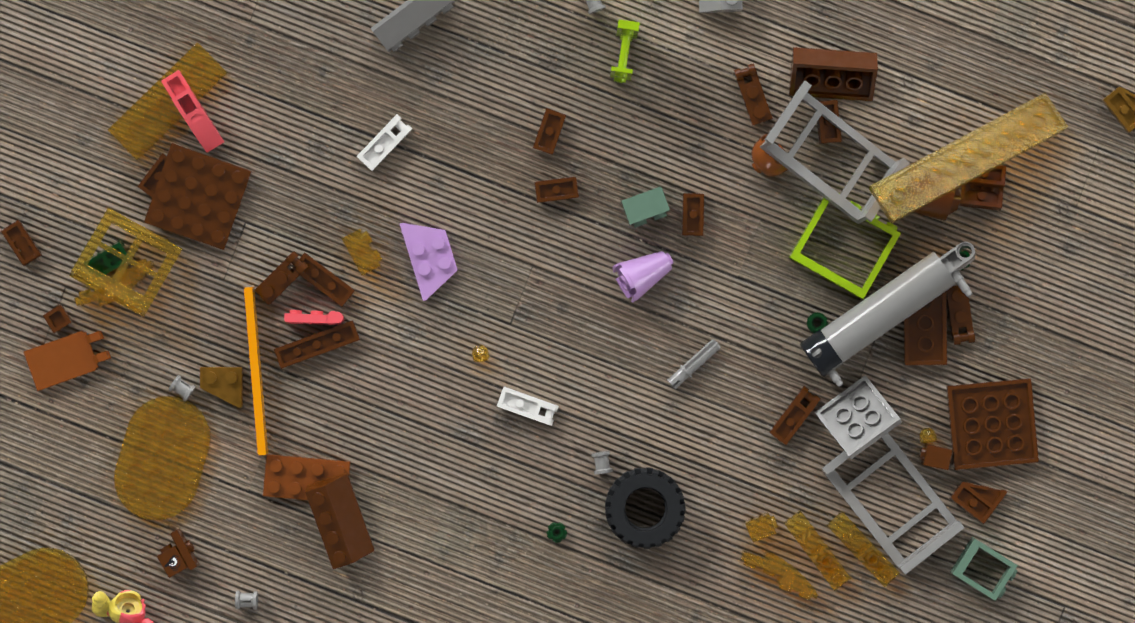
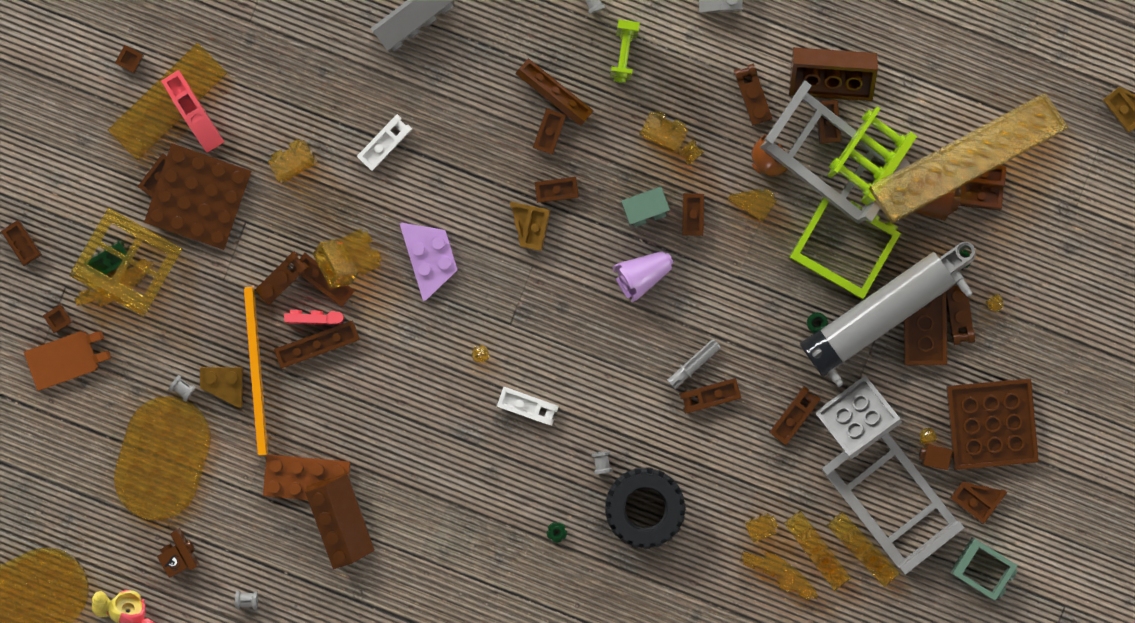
(129, 59): none -> reddish brown plate
(292, 161): none -> clear yellow slope
(335, 263): none -> clear yellow brick
(531, 224): none -> pearl gold wing
(554, 92): none -> reddish brown plate
(664, 132): none -> clear yellow slope
(691, 152): none -> clear yellow wheel
(711, 395): none -> reddish brown plate
(755, 202): none -> clear yellow slope
(892, 158): none -> lime fence
(995, 303): none -> clear yellow hinge

